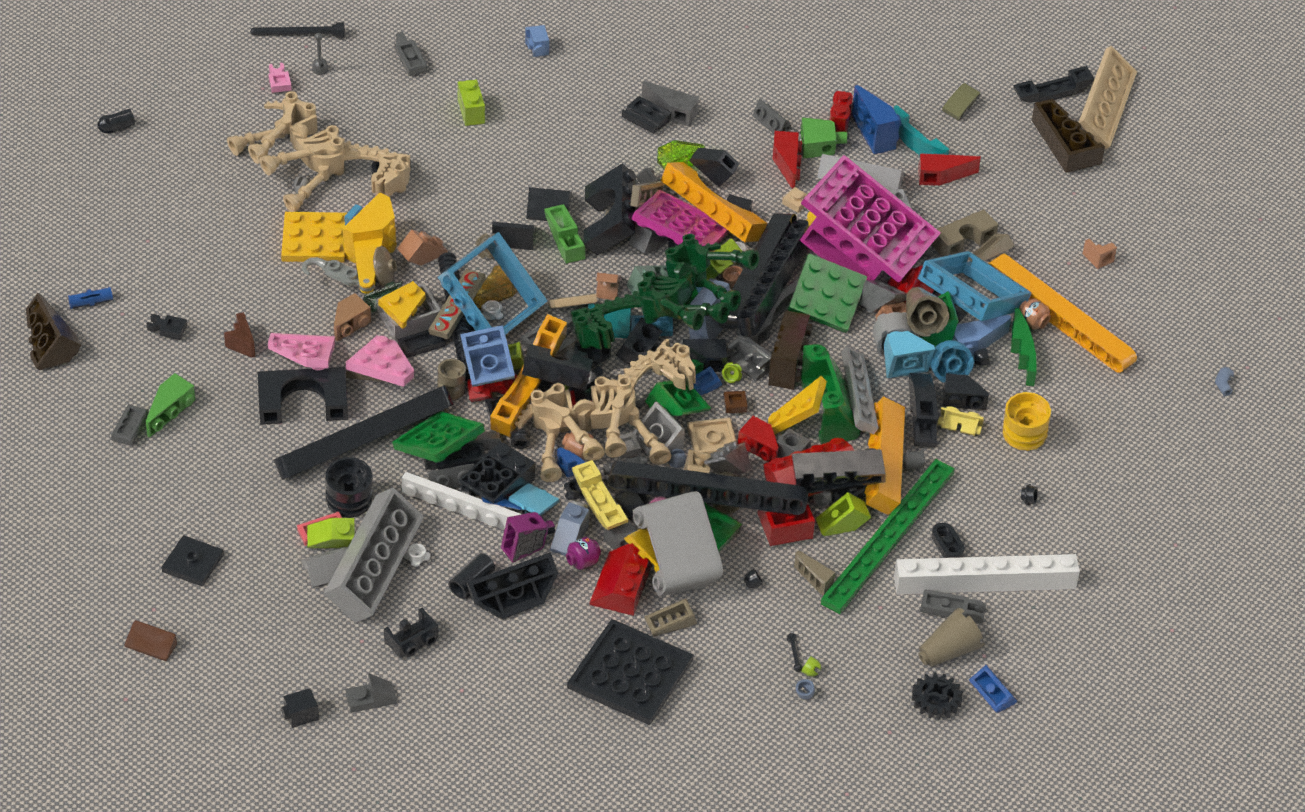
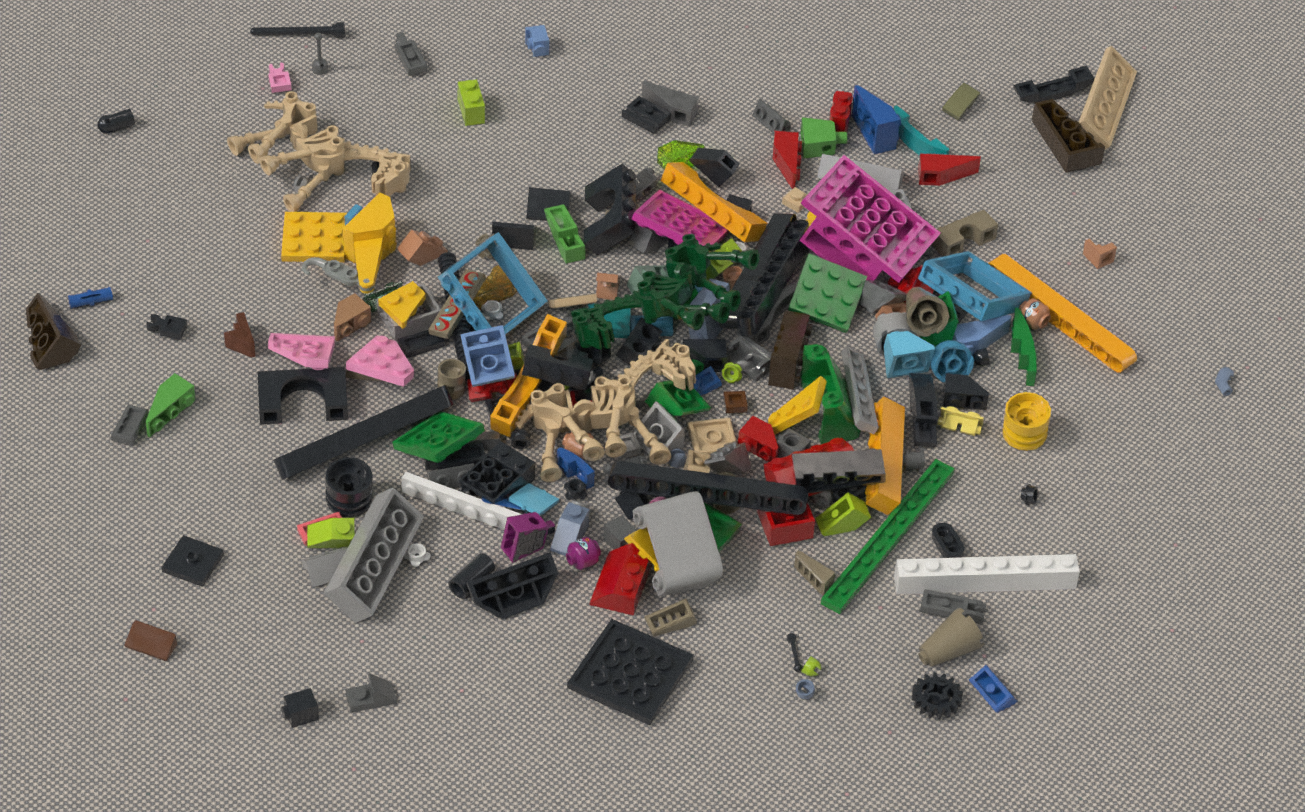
(384, 266): dark tan dish -> none
(412, 636): black window -> none
(598, 496): light yellow slope -> none
(644, 191): dark tan tile -> none
(753, 579): black hinge -> none
(995, 245): dark tan slope -> none

